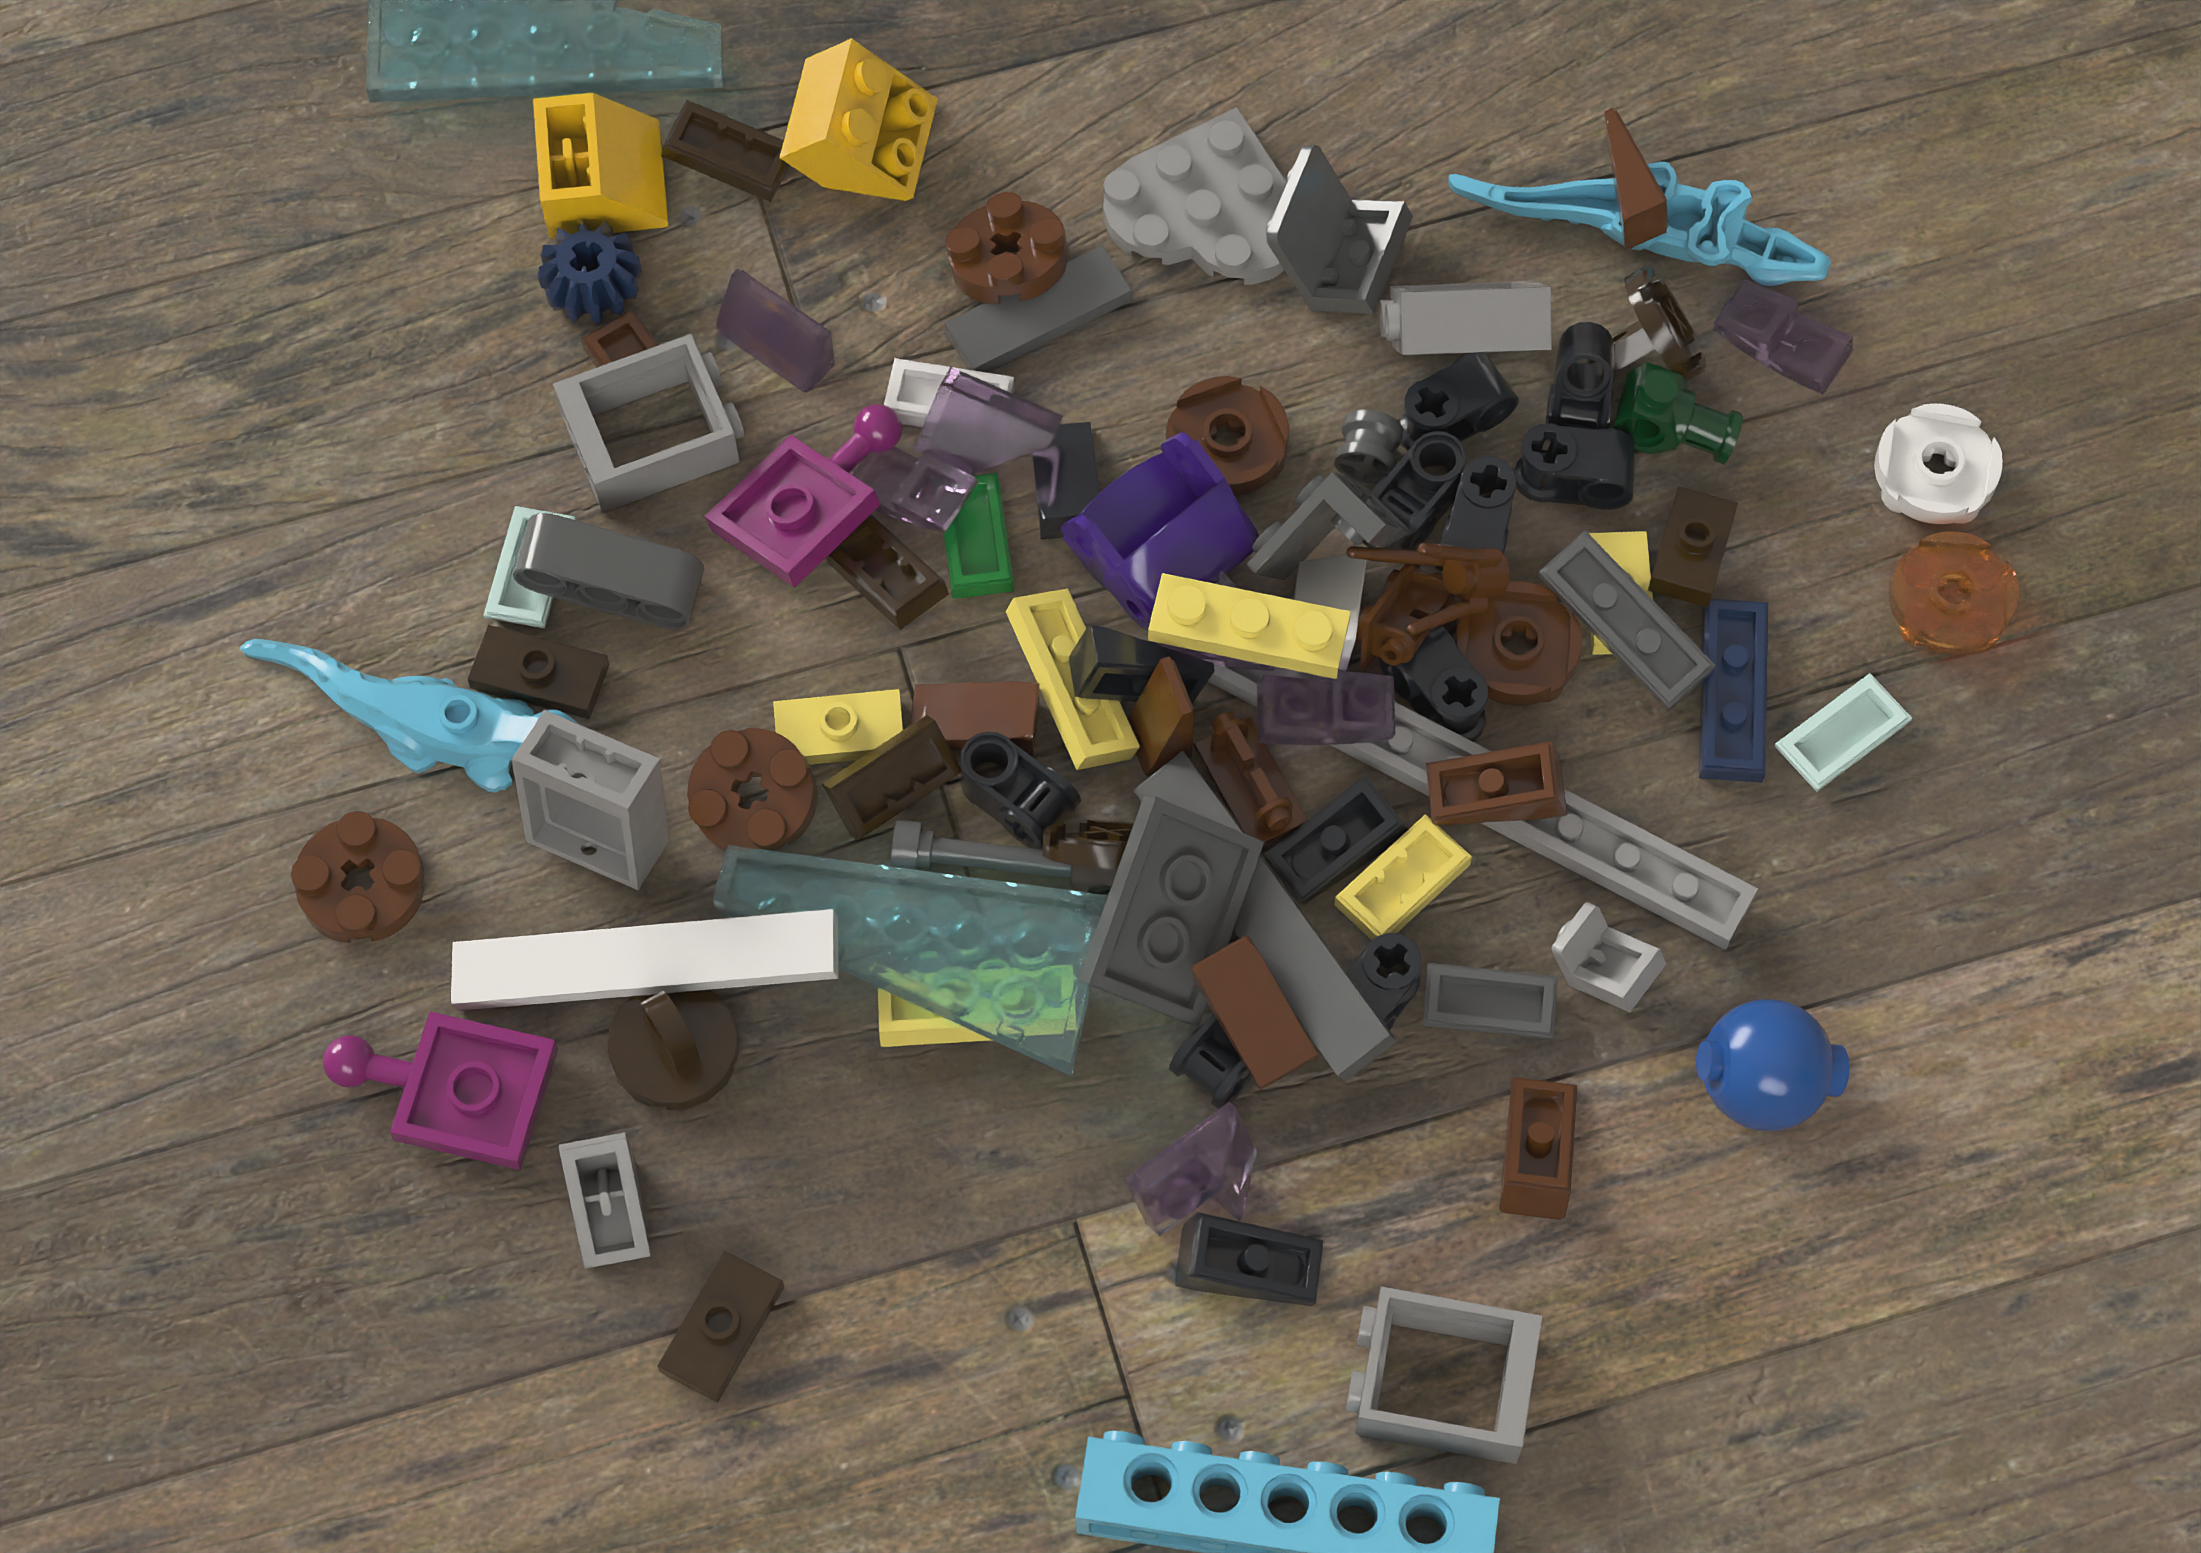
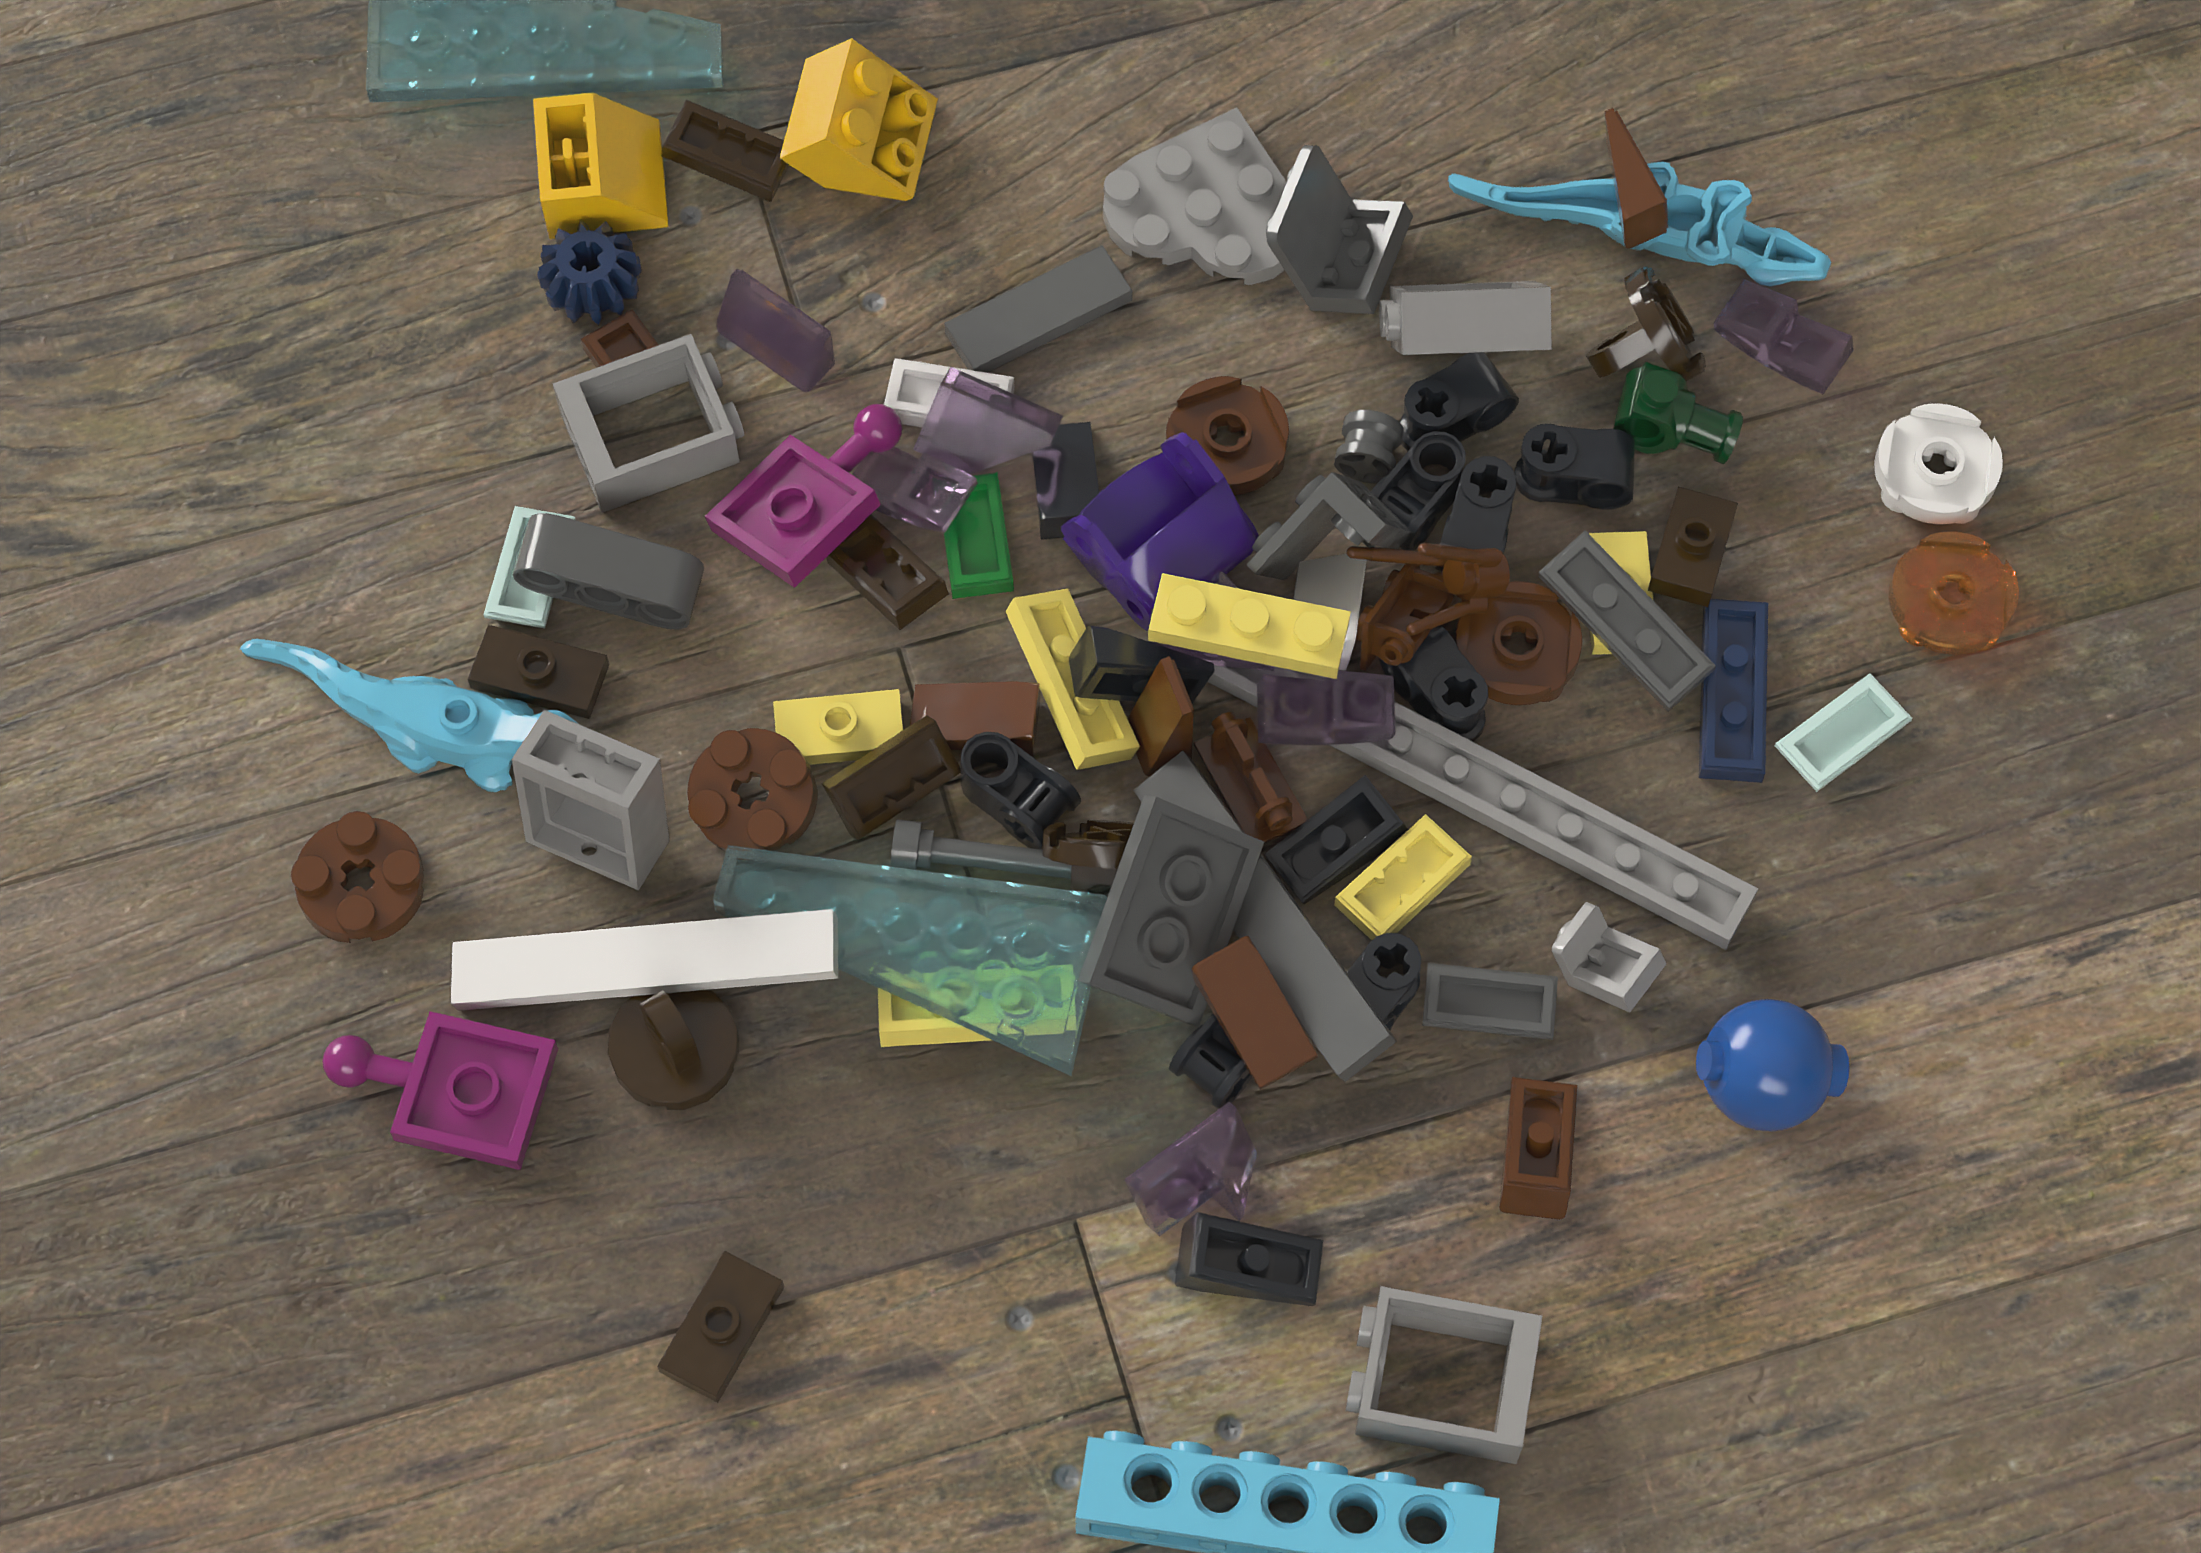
(605, 1199): light grey slope -> none
(1000, 225): reddish brown plate -> none
(1498, 786): reddish brown slope -> none
(1580, 391): black piece -> none

